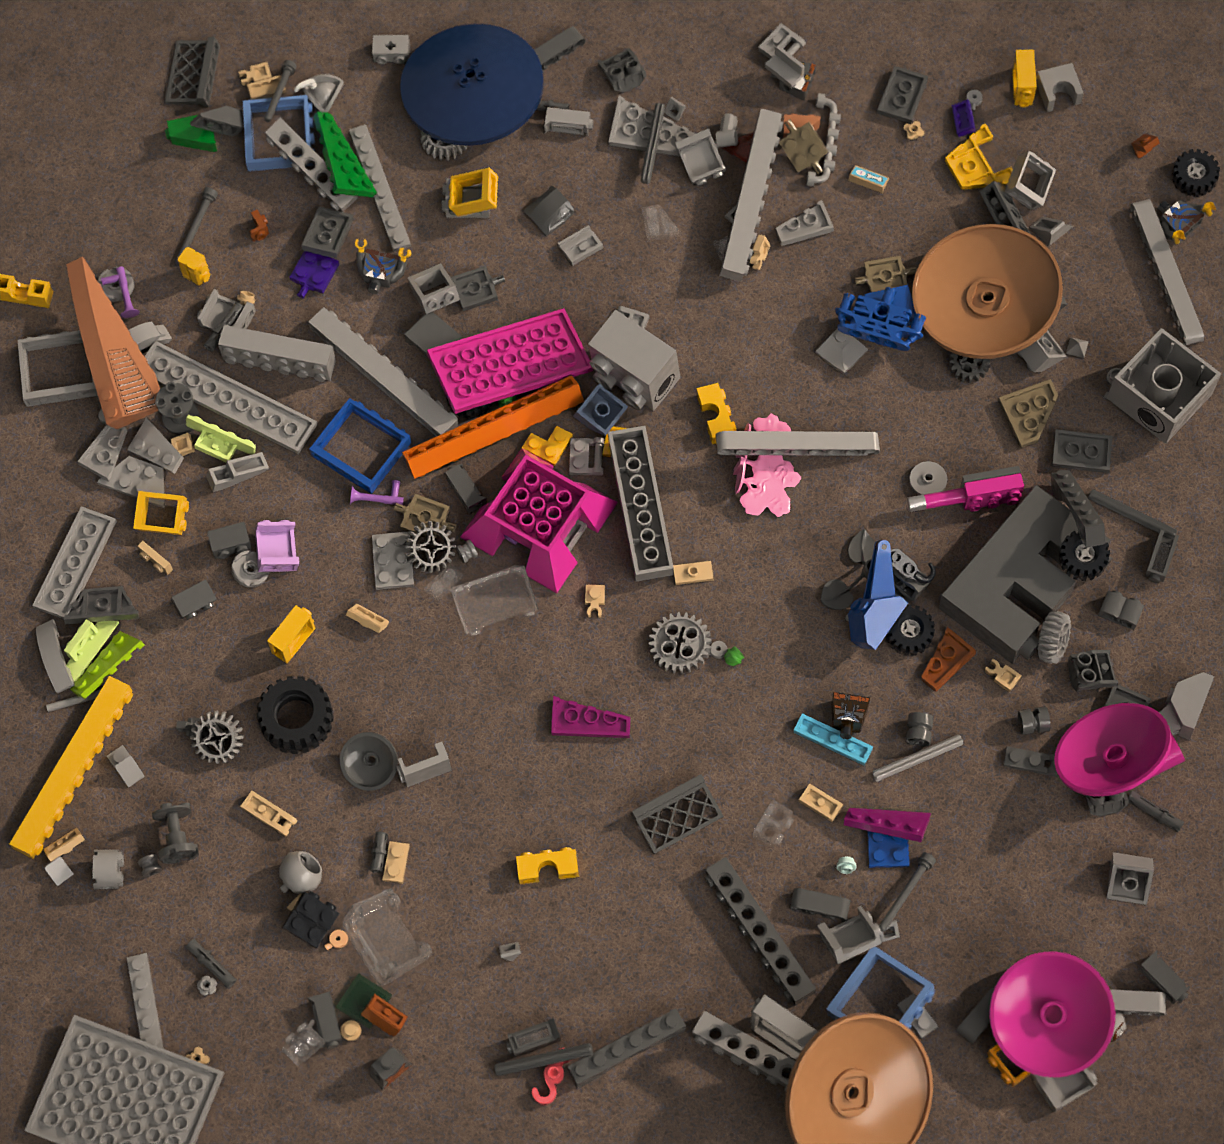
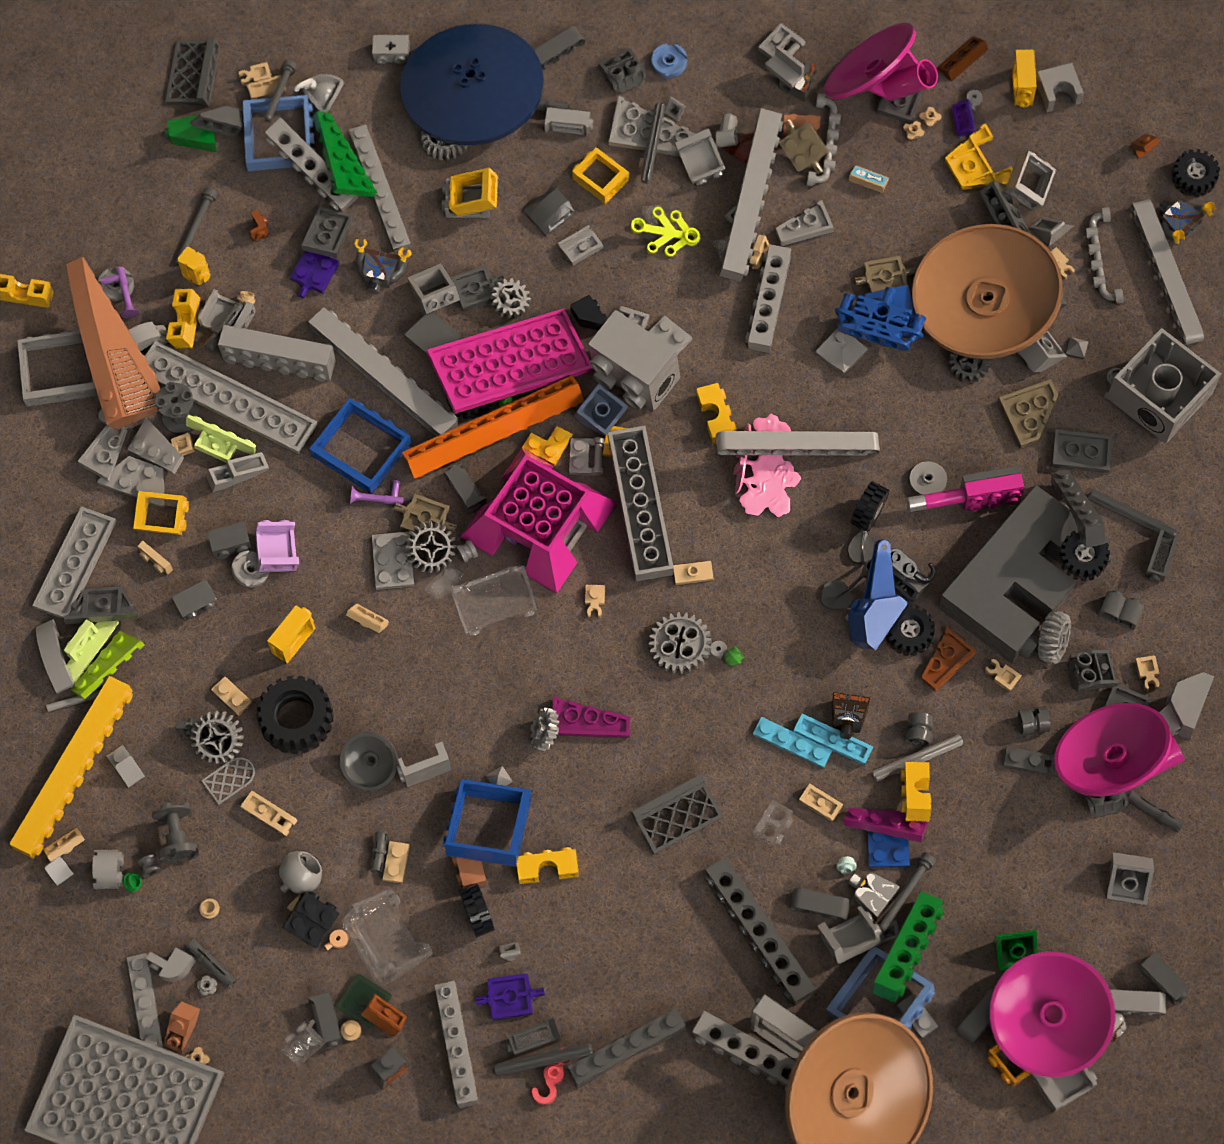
(131, 882): none -> green plate
(175, 968): none -> light grey brick
(180, 1026): none -> nougat slope
(187, 306): none -> yellow arch
(209, 908): none -> tan plate
(231, 696): none -> tan plate
(231, 775): none -> light grey window
(456, 1044): none -> light grey brick
(470, 872): none -> nougat slope
(476, 910): none -> black wheel
(491, 792): none -> blue window
(499, 777): none -> light grey slope
(510, 996): none -> dark purple plate
(514, 306): none -> light grey gear
(544, 729): none -> light grey gear
(587, 313): none -> black slope
(612, 187): none -> yellow window
(666, 69): none -> medium blue plate
(668, 232): none -> neon yellow plant
(671, 334): none -> light grey plate
(775, 256): none -> light grey brick
(792, 742): none -> medium azure plate
(870, 506): none -> black wheel
(873, 893): none -> light grey torso
(883, 67): none -> dark pink dish
(916, 804): none -> yellow arch
(925, 906): none -> green brick
(930, 121): none -> tan plate
(965, 59): none -> reddish brown slope
(1014, 947): none -> green slope
(1062, 260): none -> tan plate
(1097, 263): none -> light grey bar
(1148, 669): none -> tan plate

